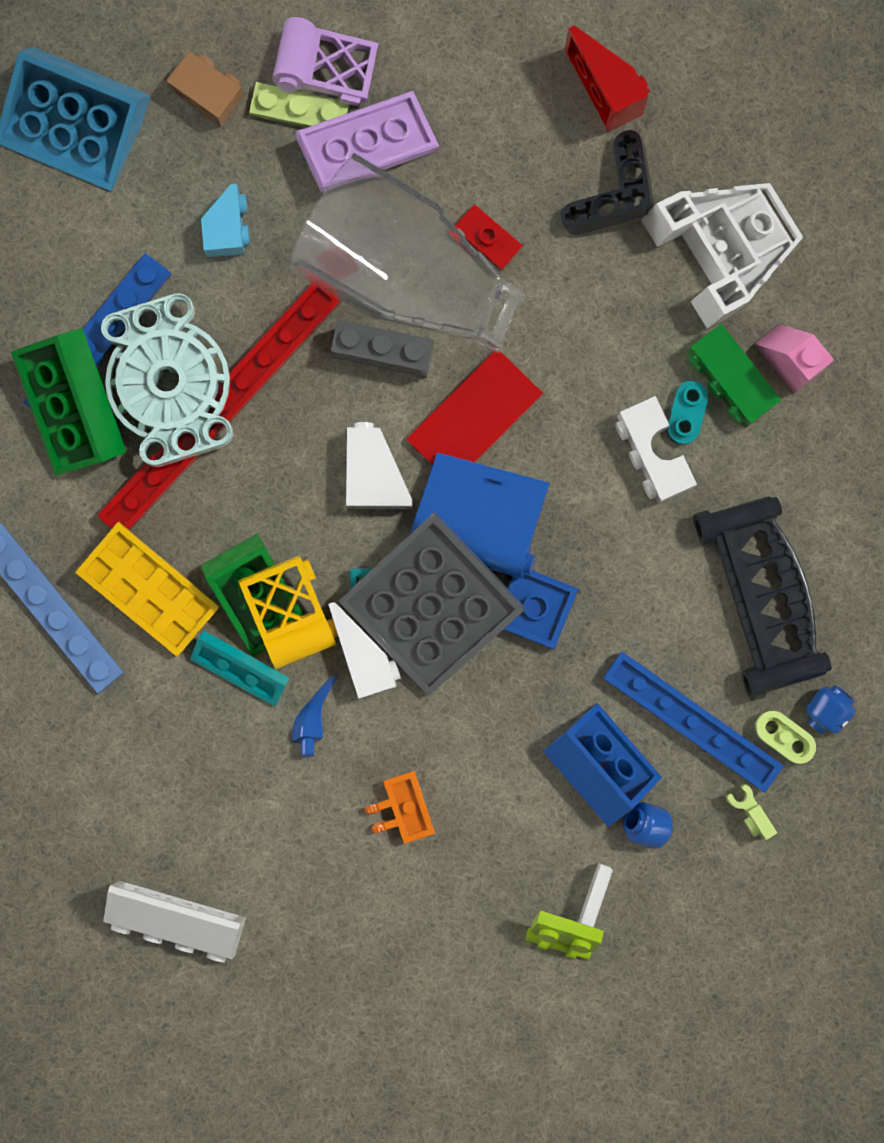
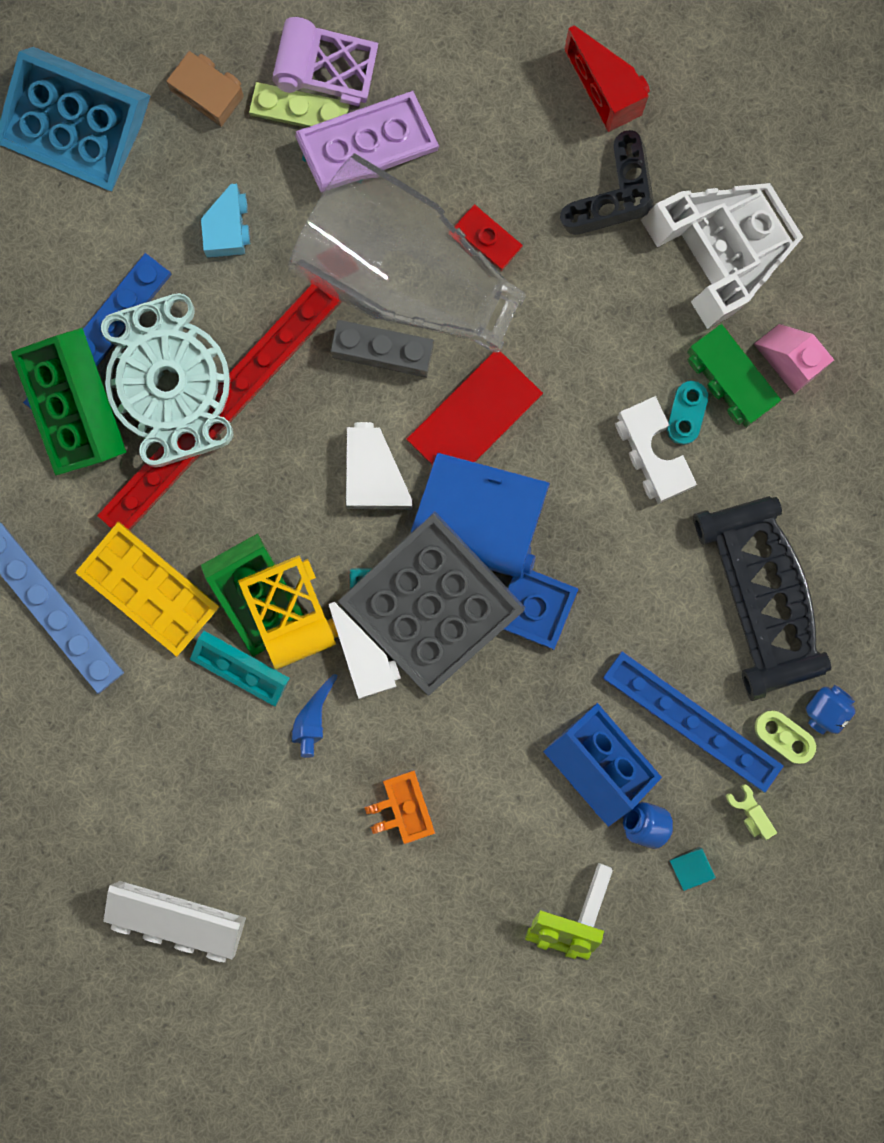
(692, 868): none -> teal slope

